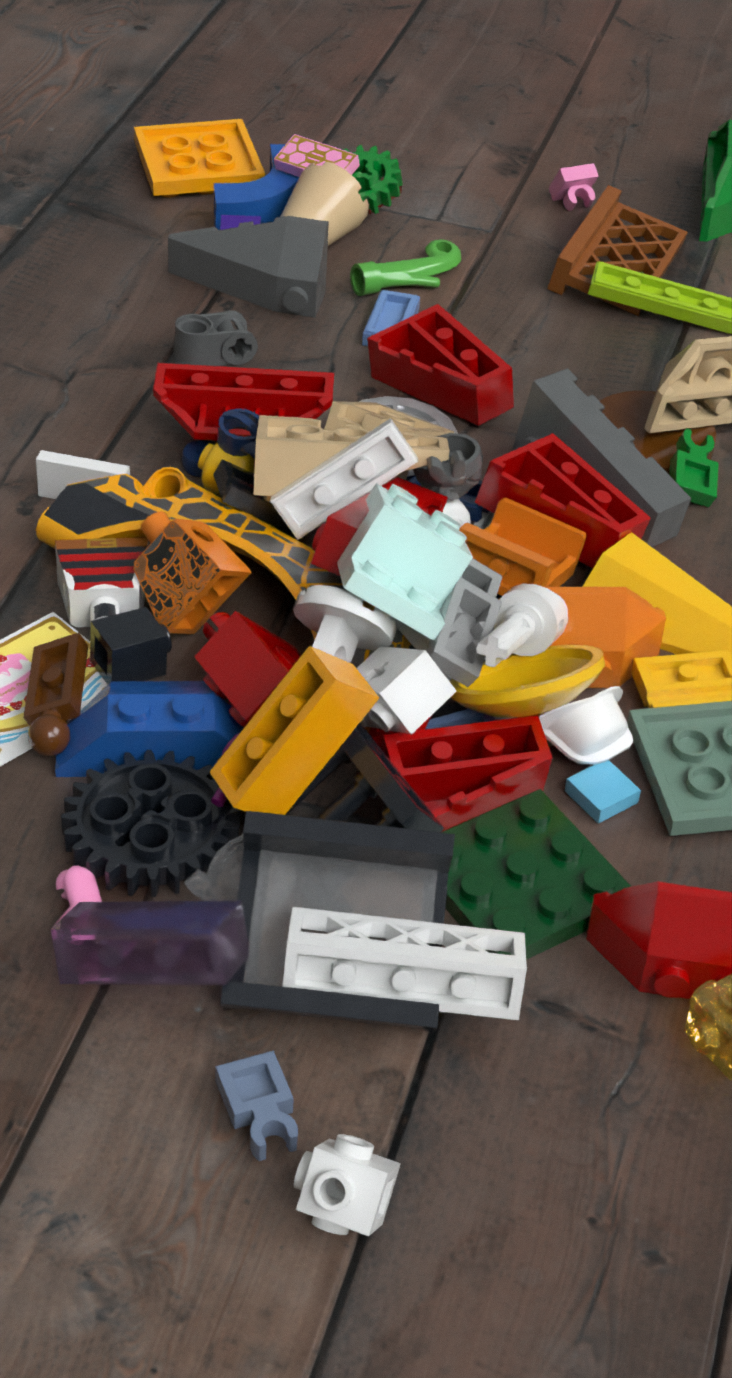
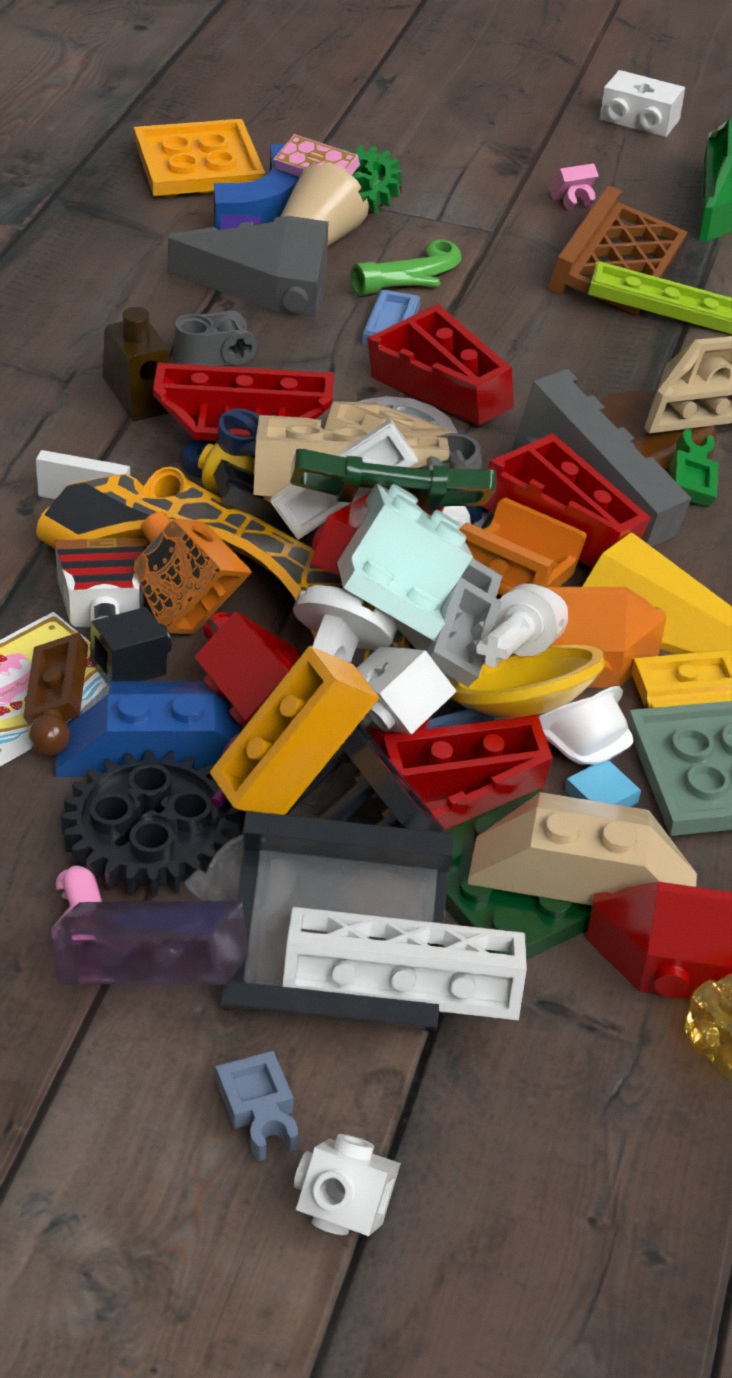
(131, 362): none -> dark brown torso
(432, 487): none -> dark green bar
(575, 850): none -> tan wedge
(642, 103): none -> white brick

